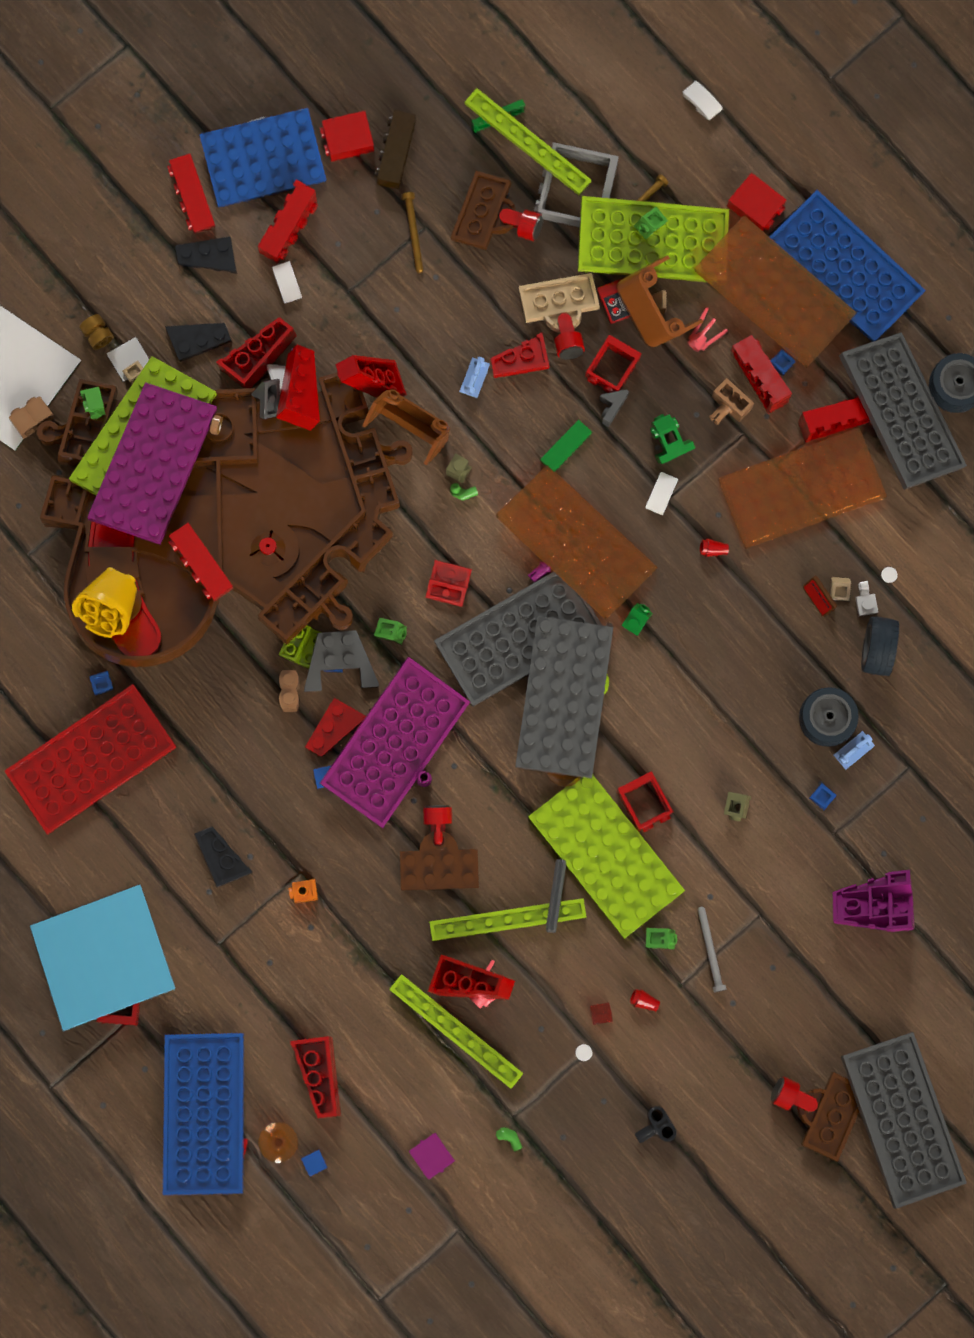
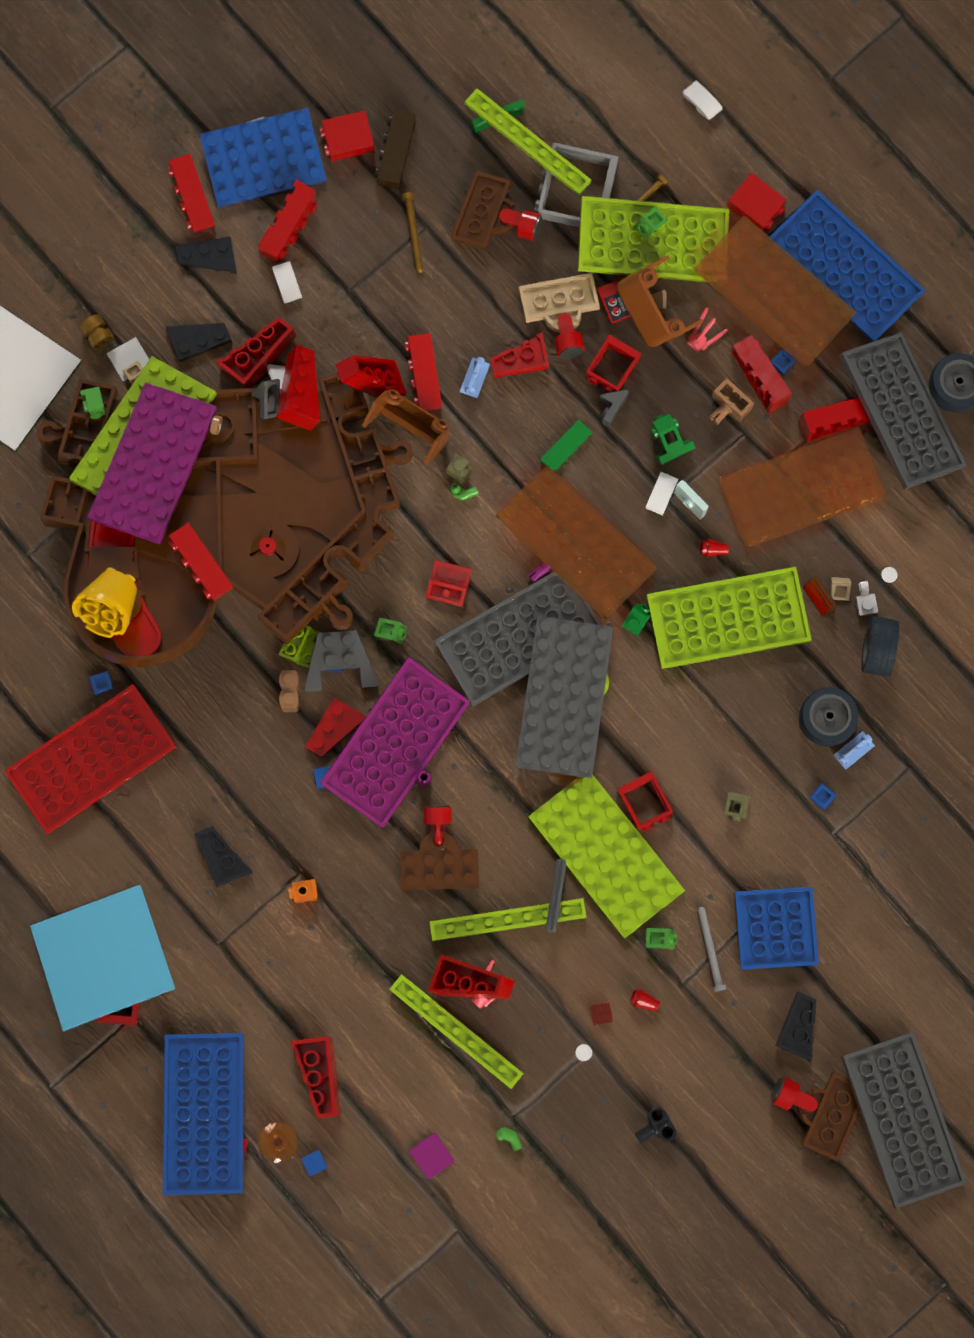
(30, 416): medium nougat brick -> none
(424, 372): none -> red wedge
(691, 499): none -> light aqua plate
(728, 617): none -> lime plate
(776, 928): none -> blue plate
(797, 1029): none -> black wing
(878, 904): magenta wedge -> none

